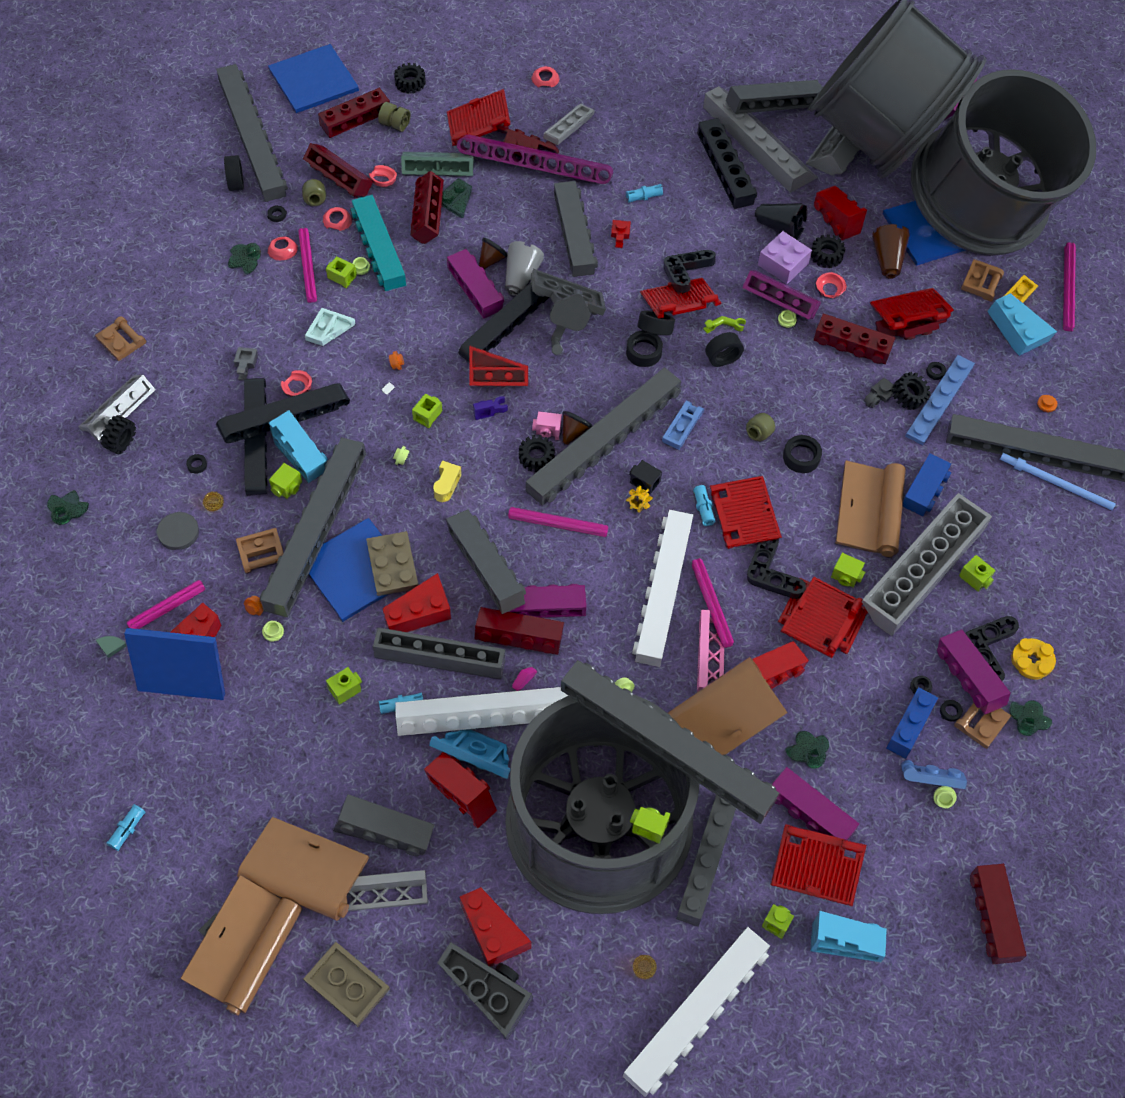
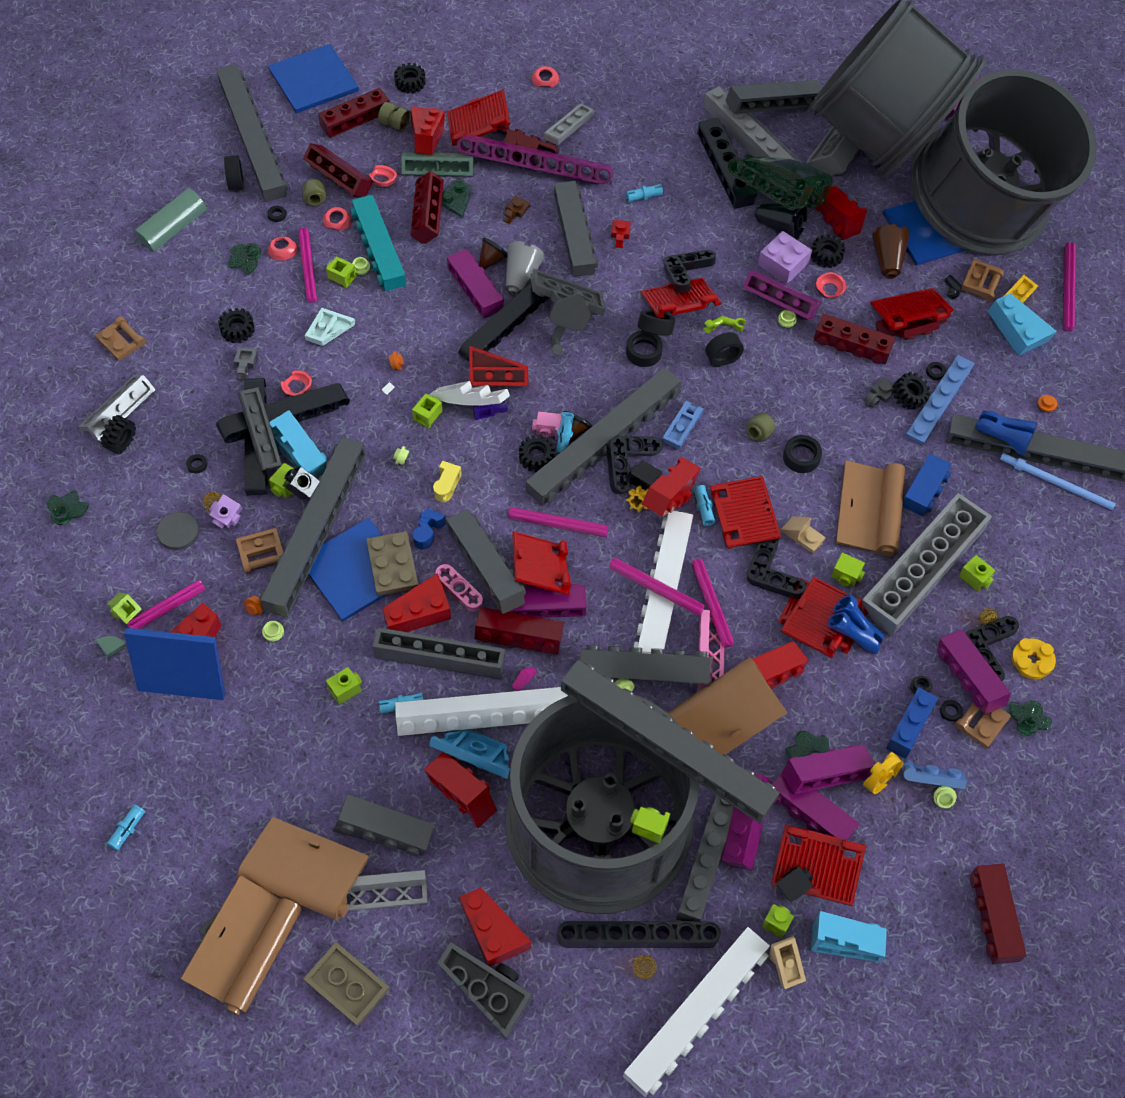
(123, 607): none -> lime brick
(170, 220): none -> sand green brick
(227, 505): none -> lavender brick
(240, 333): none -> black tyre
(259, 428): none -> dark grey tile
(308, 485): none -> black brick
(423, 534): none -> blue leg
(426, 128): none -> red wedge
(458, 579): none -> bright pink beam
(464, 394): none -> white slope
(514, 208): none -> reddish brown plate
(538, 565): none -> red window
(565, 431): none -> medium azure pin
(623, 452): none -> black beam
(648, 928): none -> black beam
(649, 665): none -> dark grey brick
(657, 586): none -> dark pink axle
(672, 490): none -> red wedge
(743, 838): none -> magenta brick
(788, 962): none -> tan slope
(793, 178): none -> clear green panel
(795, 882): none -> black brick
(800, 531): none -> tan slope
(828, 769): none -> magenta brick
(853, 624): none -> blue piece
(882, 773): none -> yellow plate
(955, 287): none -> black arm
(988, 615): none -> clear yellow plate
(1012, 431): none -> blue piece

